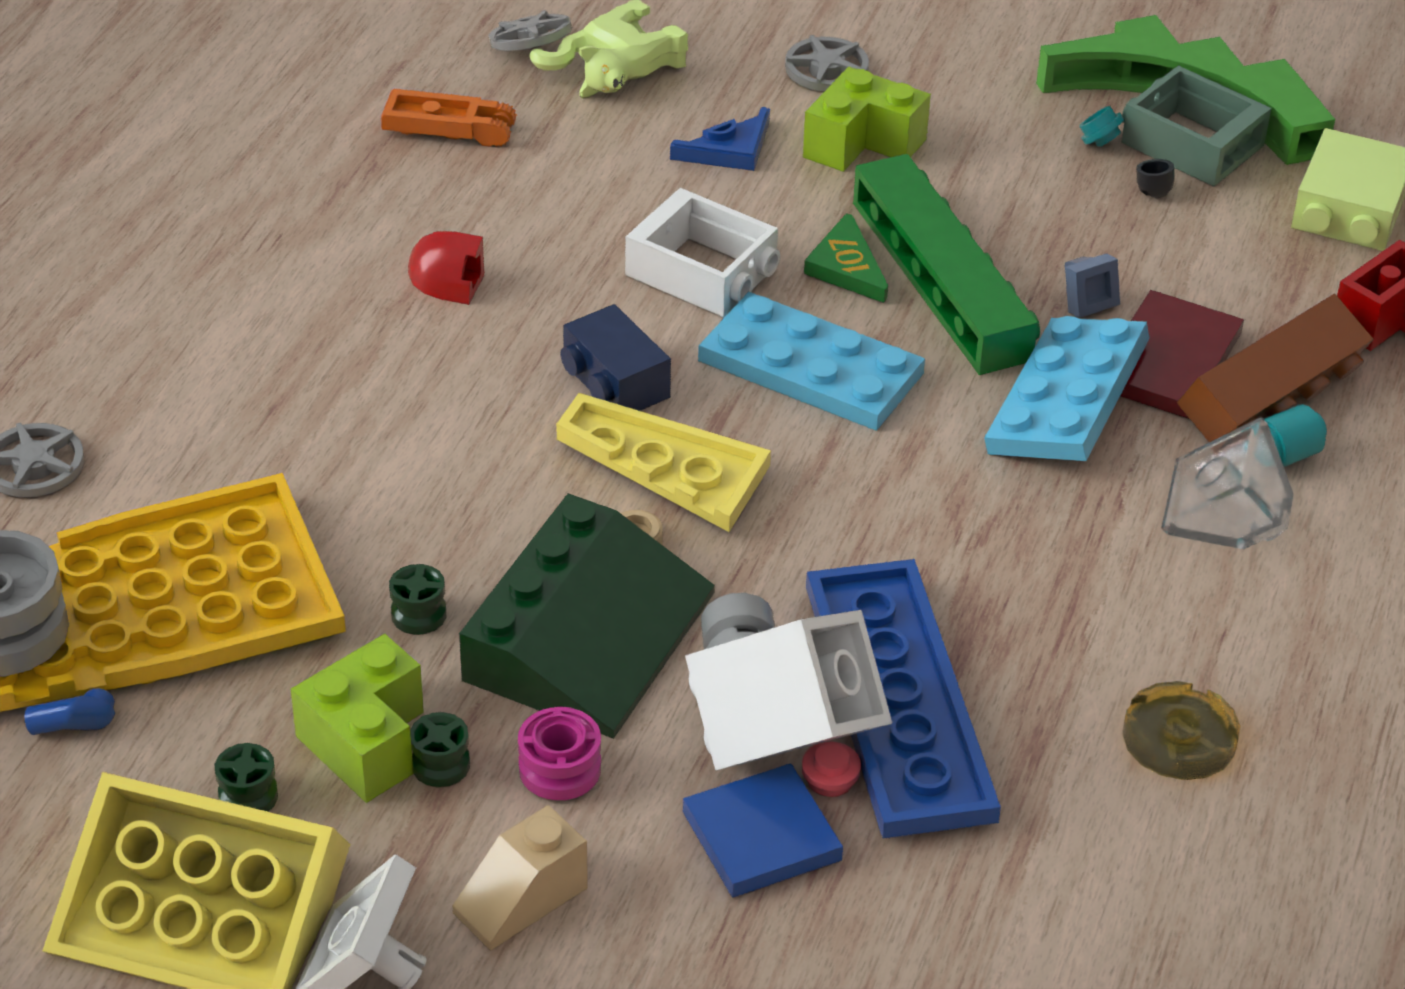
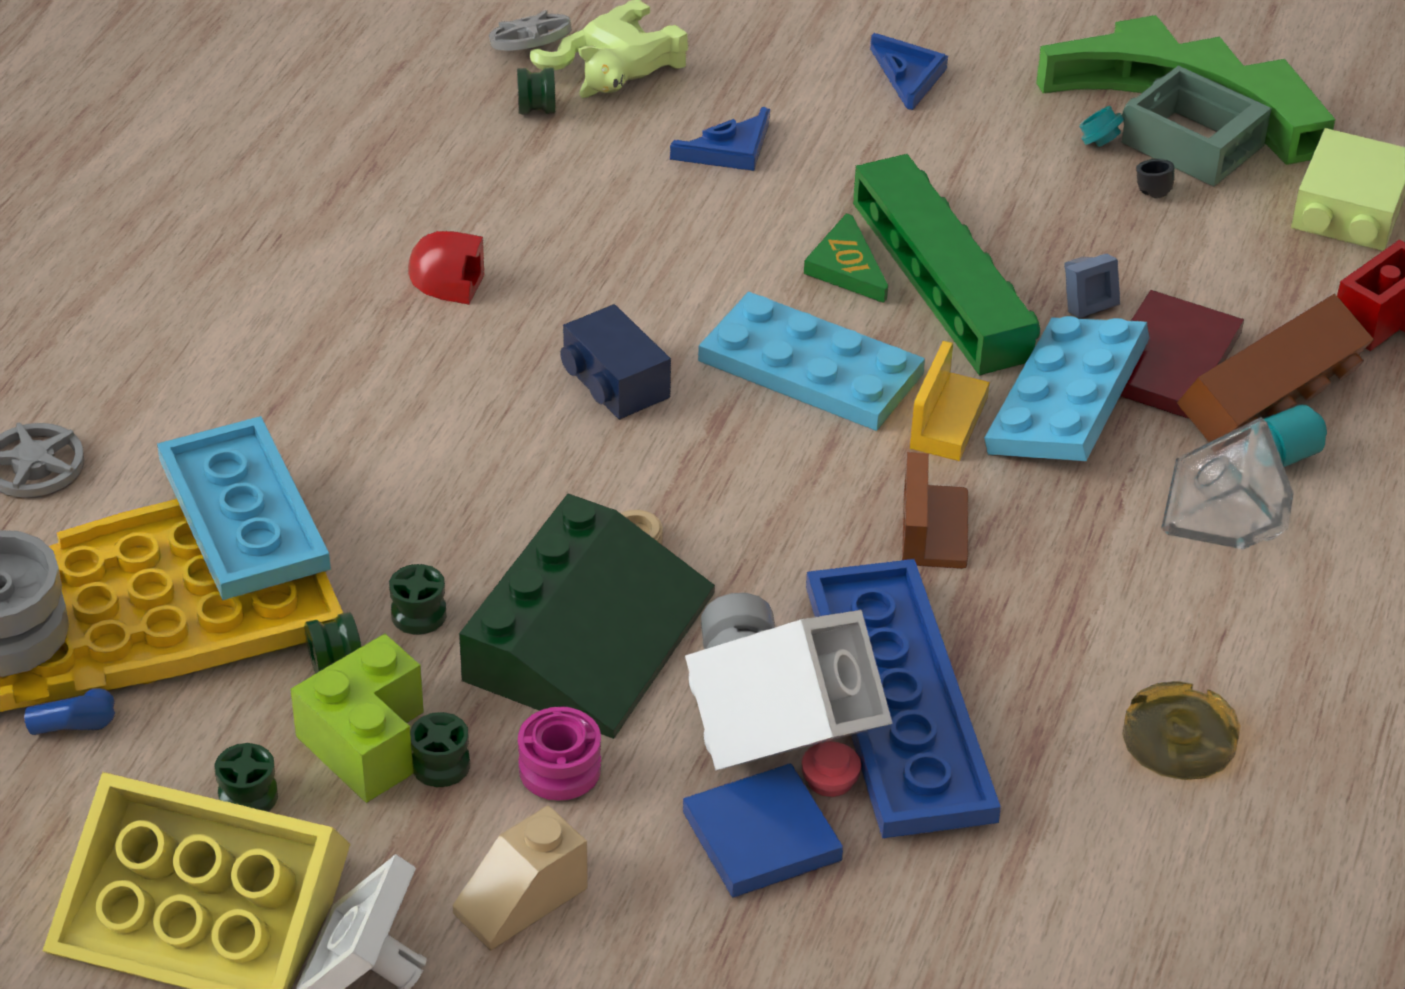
(243, 507): none -> medium azure plate
(331, 640): none -> dark green wheel
(448, 116): orange hinge -> none
(536, 90): none -> dark green wheel
(680, 462): light yellow wing -> none
(685, 216): white window -> none
(823, 62): light grey wheel -> none
(863, 114): lime brick -> none
(908, 67): none -> blue tile
(933, 518): none -> dark orange panel
(946, 408): none -> yellow panel

